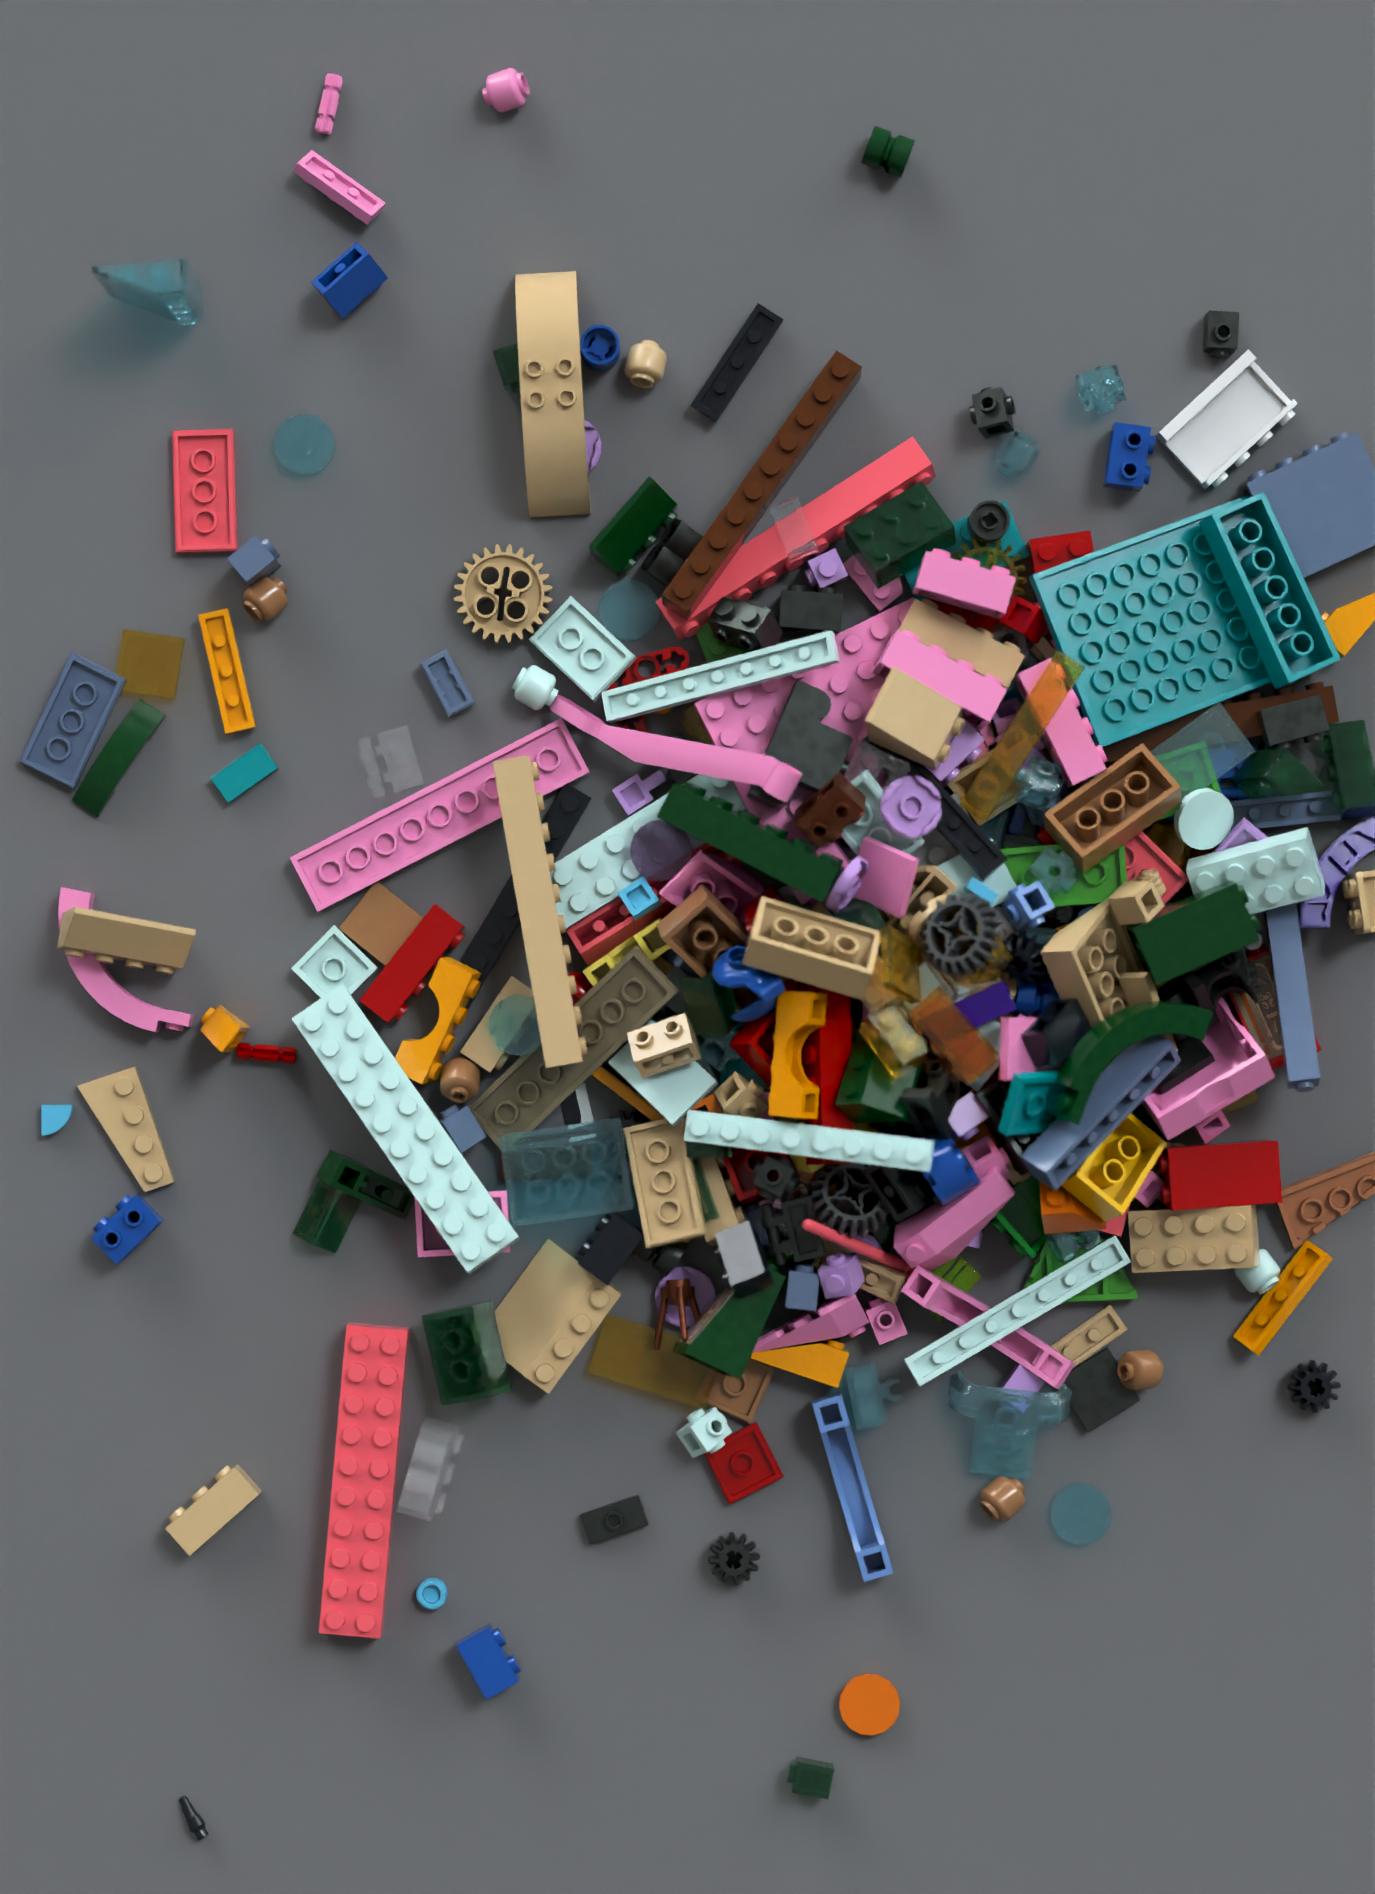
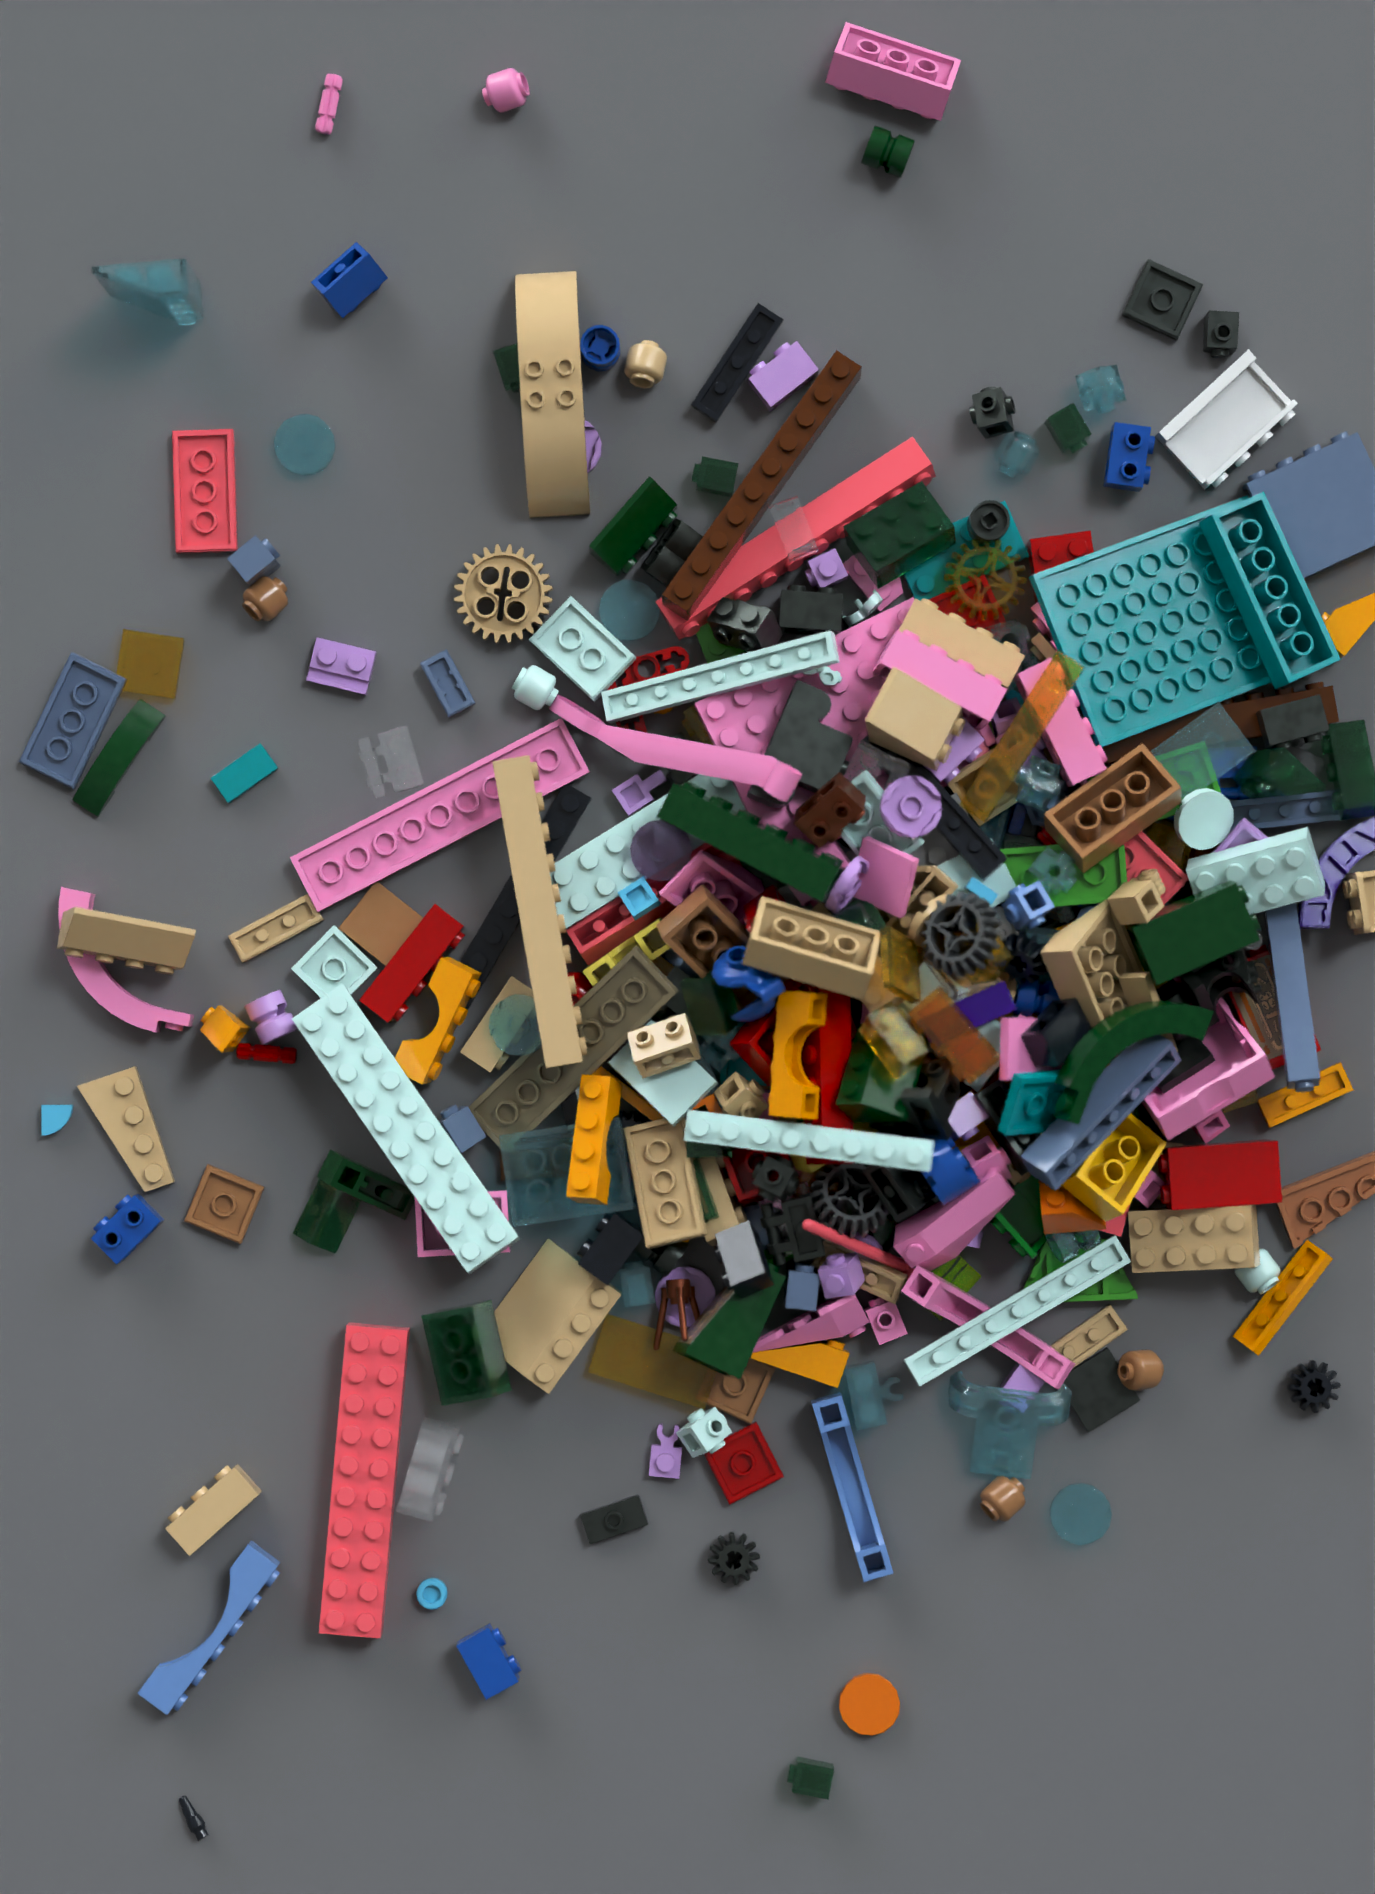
(224, 1204): none -> medium nougat tile
(227, 671): light orange plate -> none
(247, 1576): none -> medium blue arch
(271, 1017): none -> lavender wheel
(275, 928): none -> tan tile
(339, 187): bright pink plate -> none
(341, 666): none -> lavender plate
(460, 1079): medium nougat head -> none
(588, 1168): none -> light orange arch
(637, 1284): none -> clear light blue brick
(665, 1458): none -> lavender plate
(715, 476): none -> clear green brick
(782, 375): none -> lavender brick
(826, 675): none -> light aqua piece
(864, 610): none -> light aqua piece
(892, 71): none -> bright pink slope
(964, 583): bright pink brick -> none
(1025, 619): red panel -> none
(1068, 429): none -> clear green brick
(1162, 299): none -> pearl dark grey tile
(1288, 1103): none -> light orange plate

